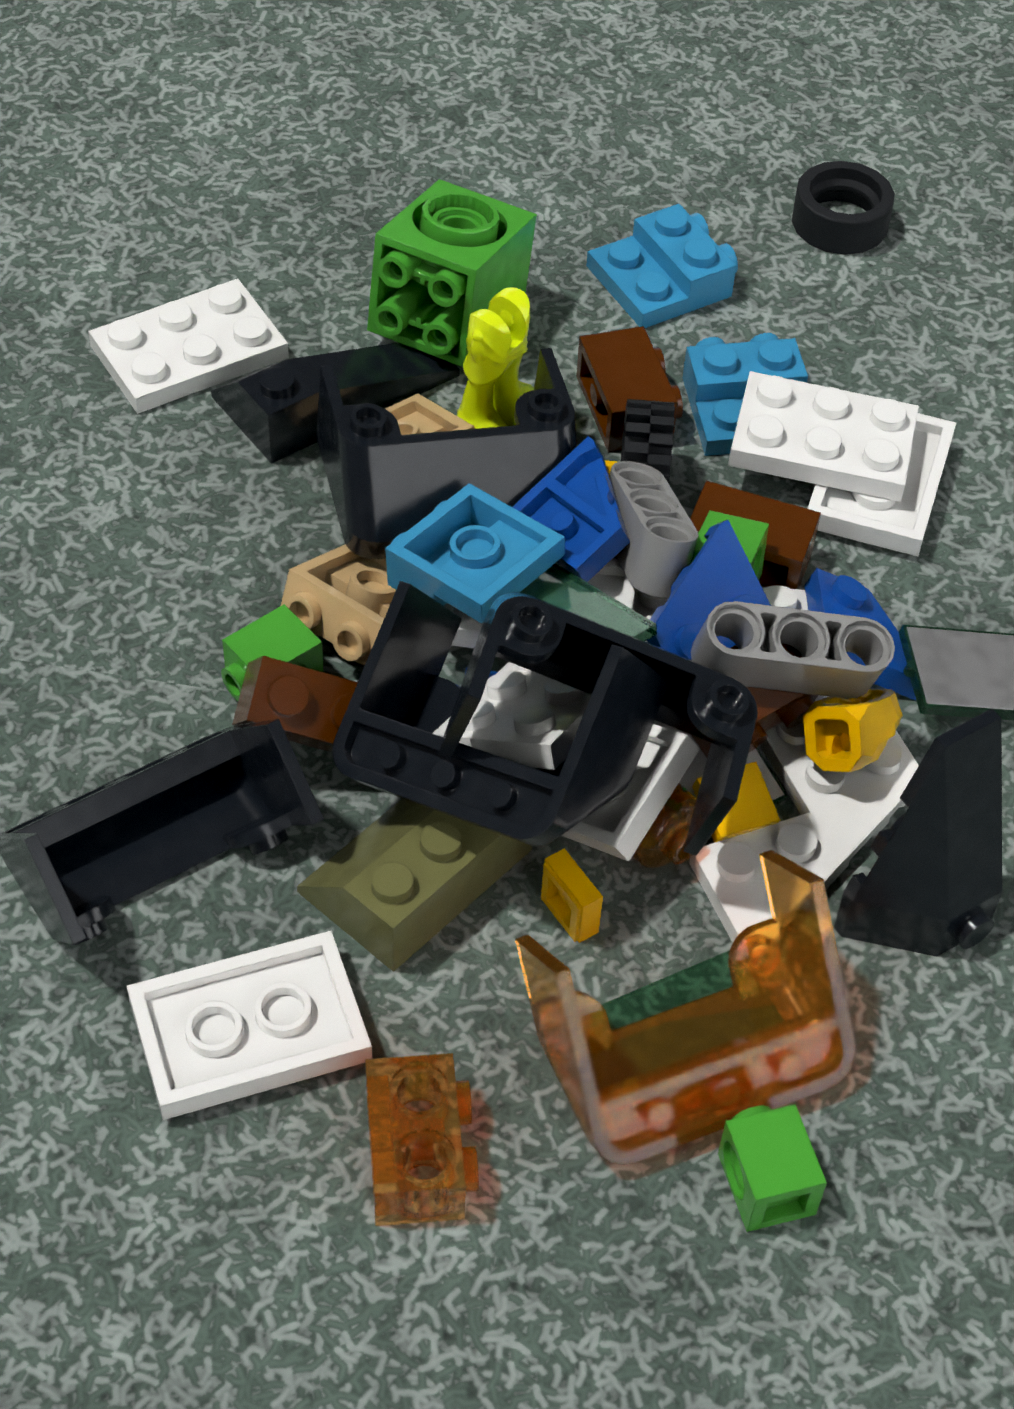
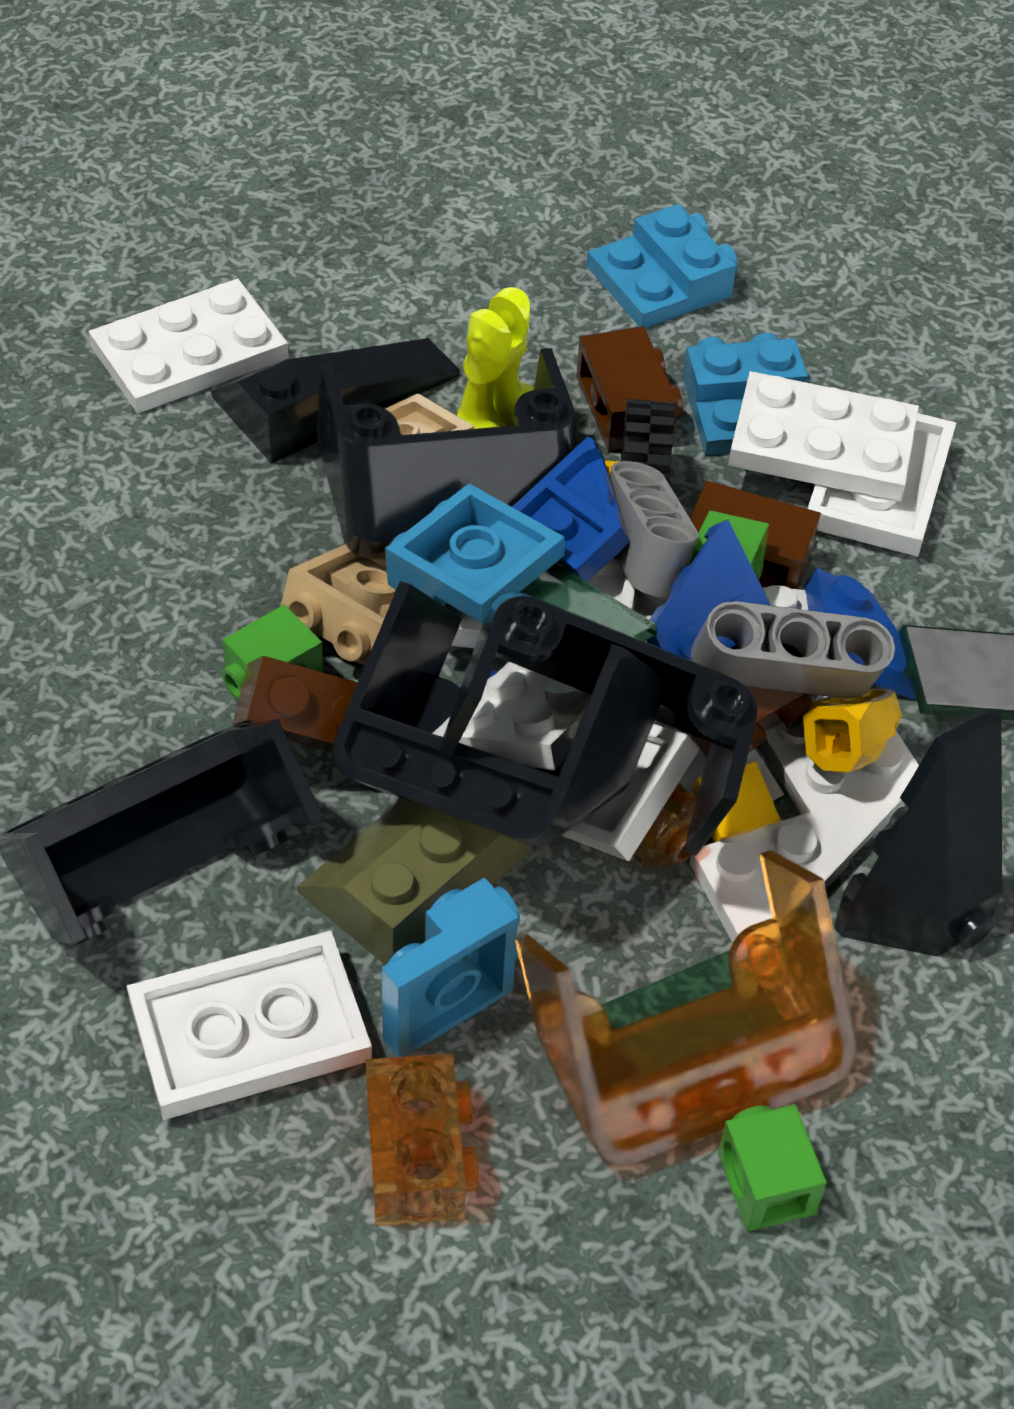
(442, 264): bright green brick -> none
(455, 971): none -> dark azure plate
(571, 896): yellow tile -> none
(841, 231): black tyre -> none

